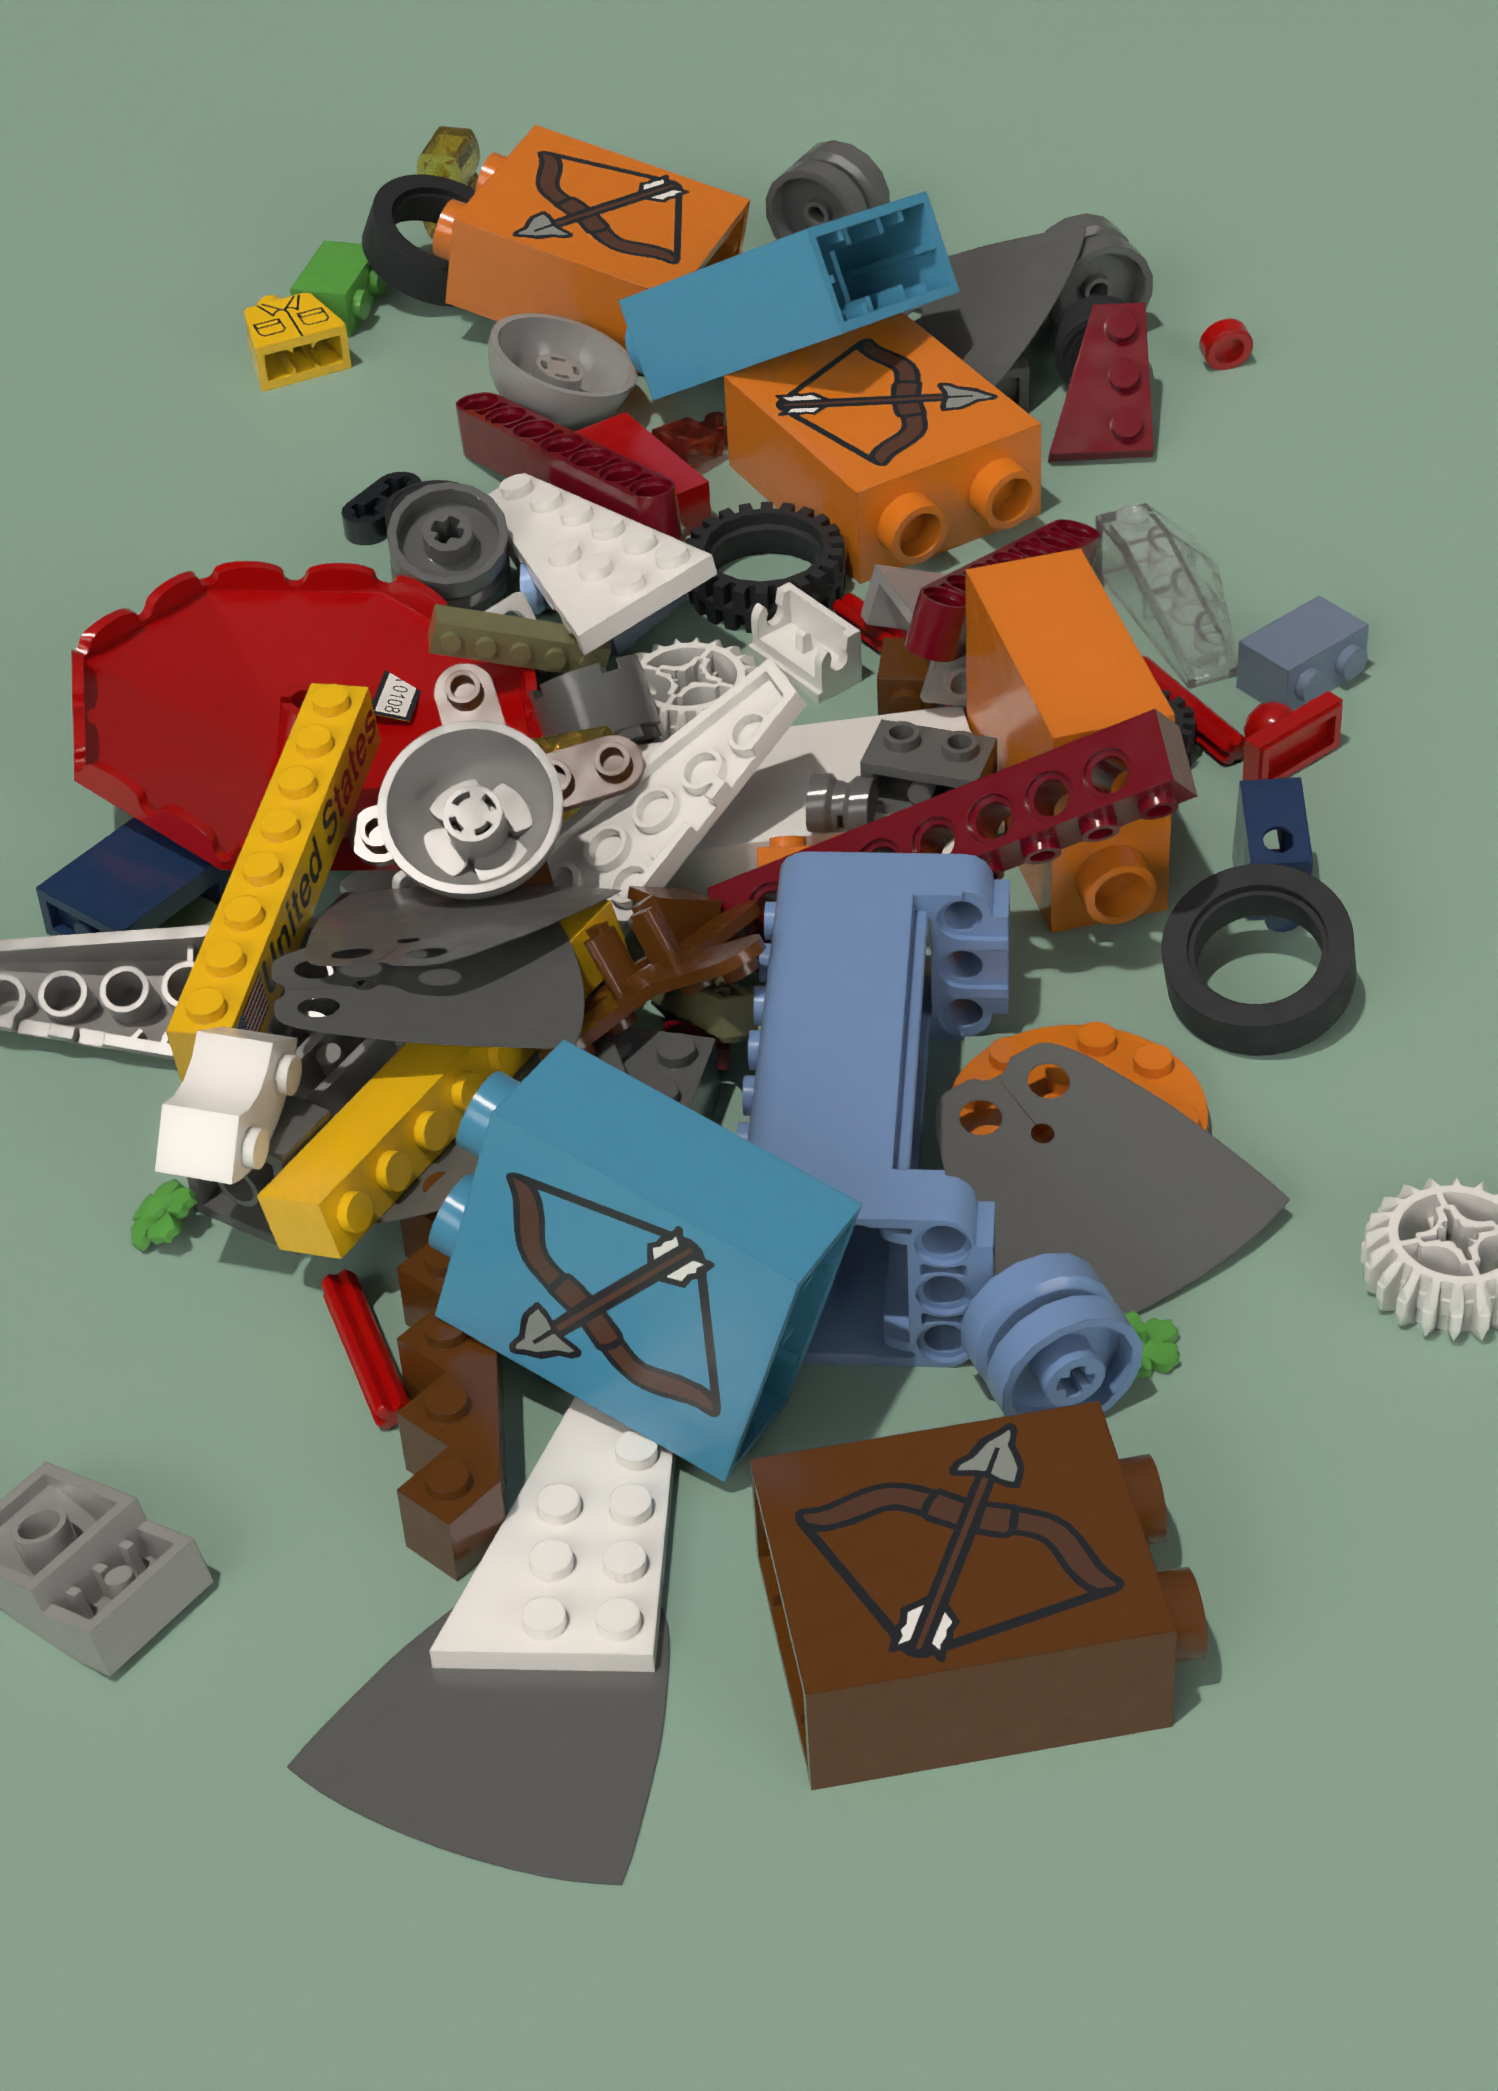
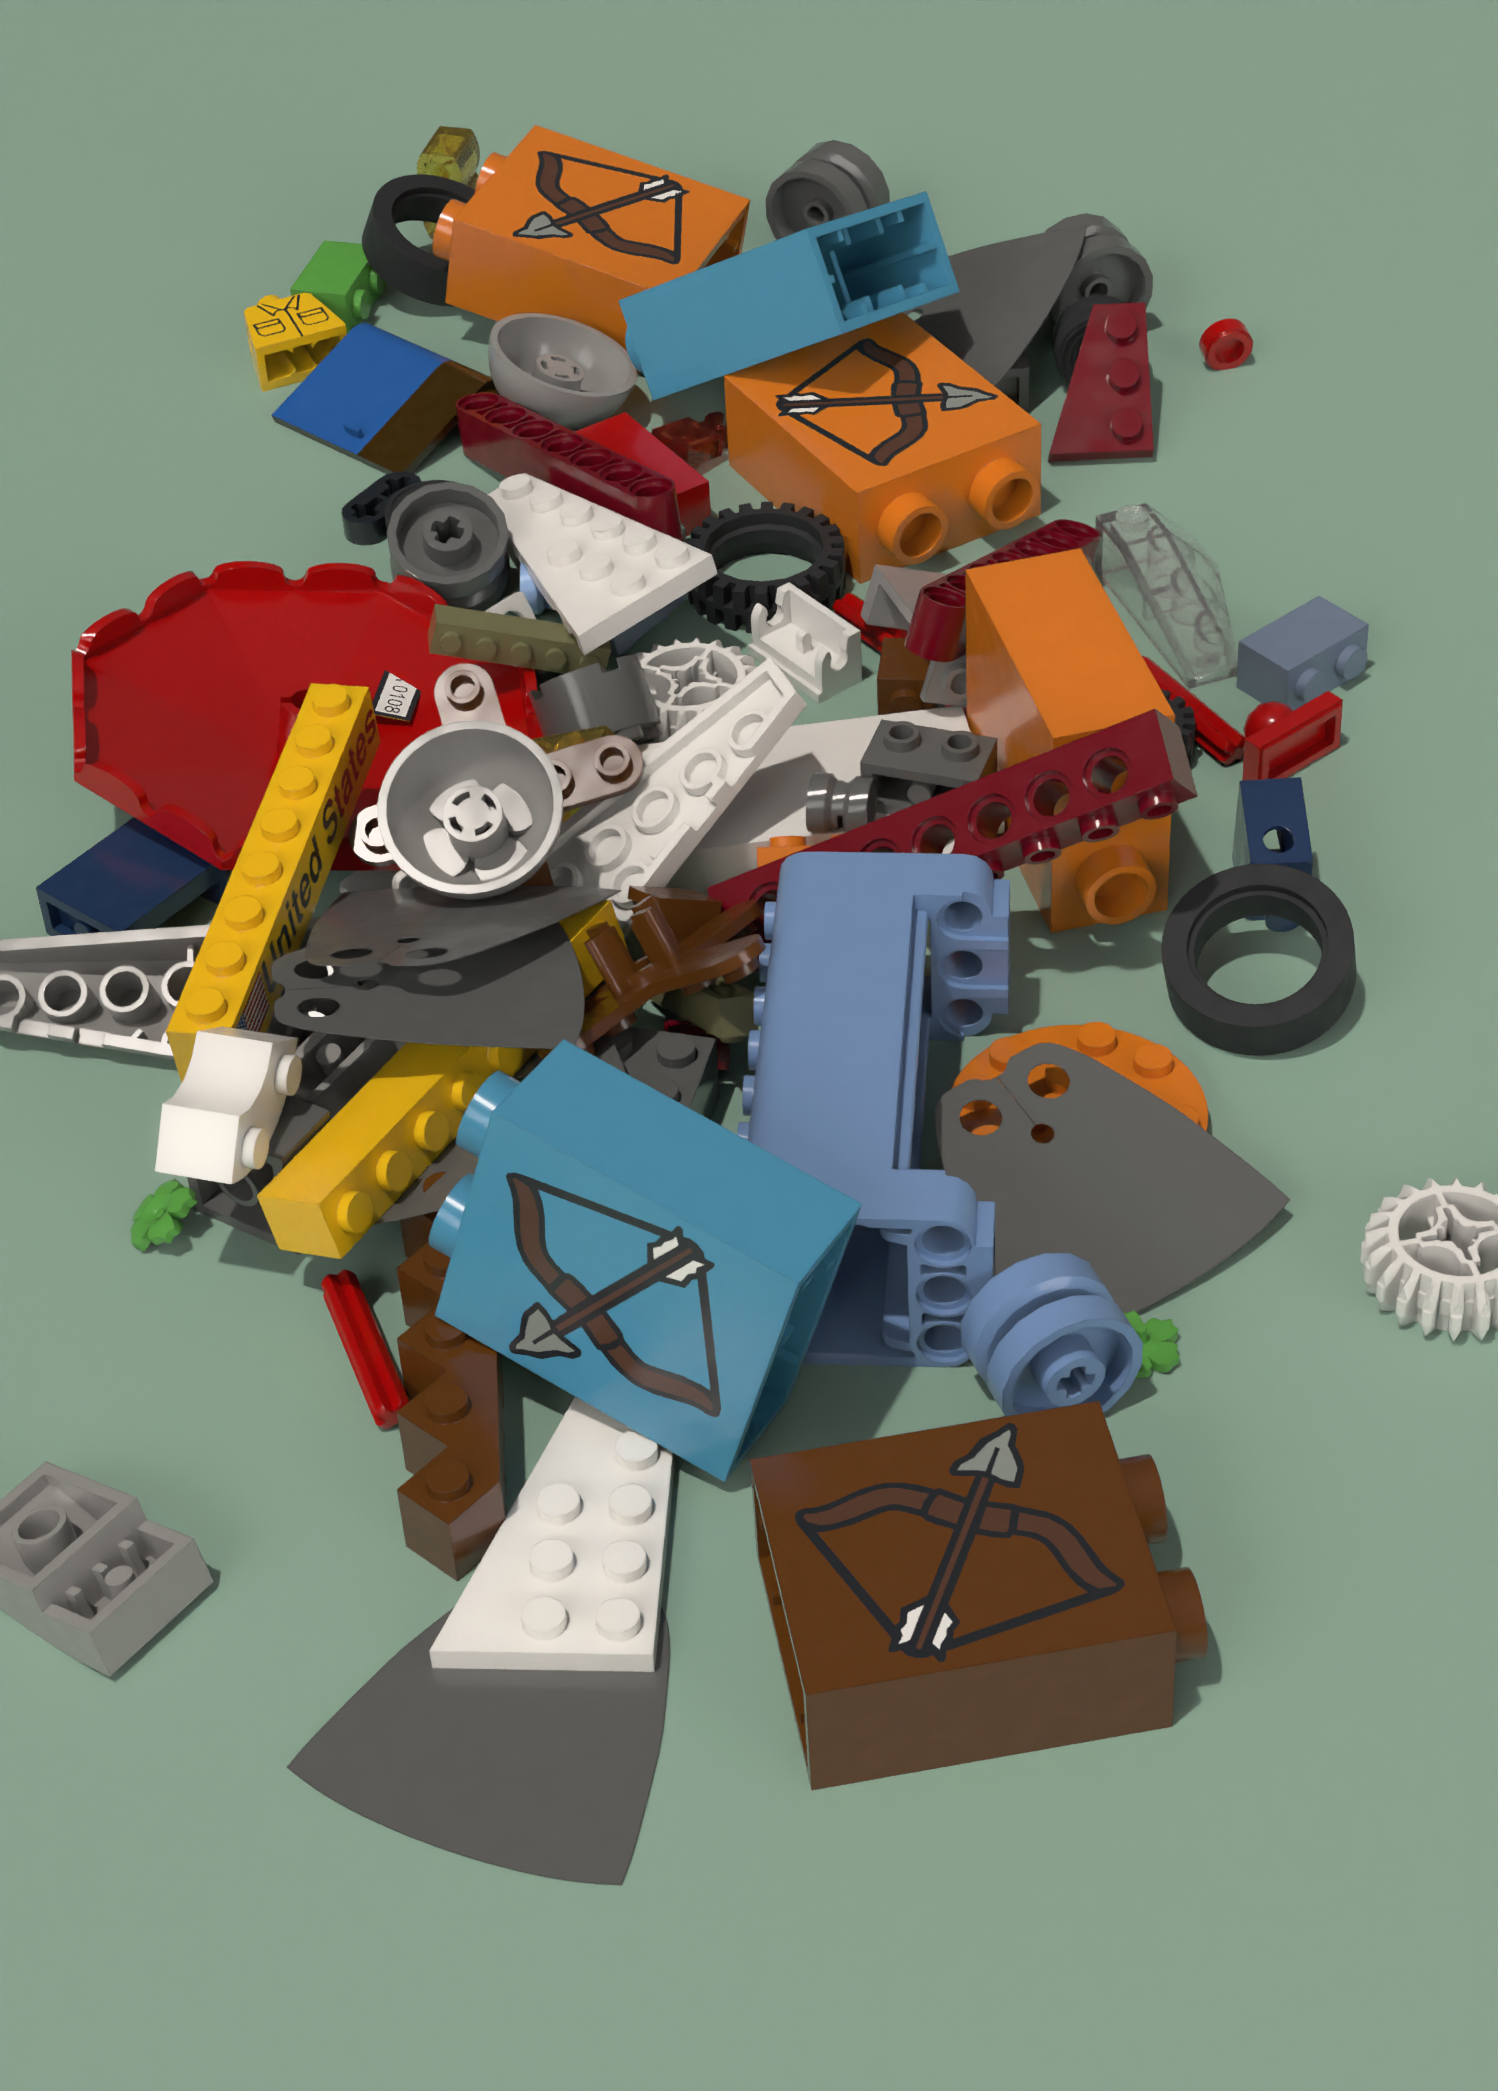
(381, 399): none -> blue door

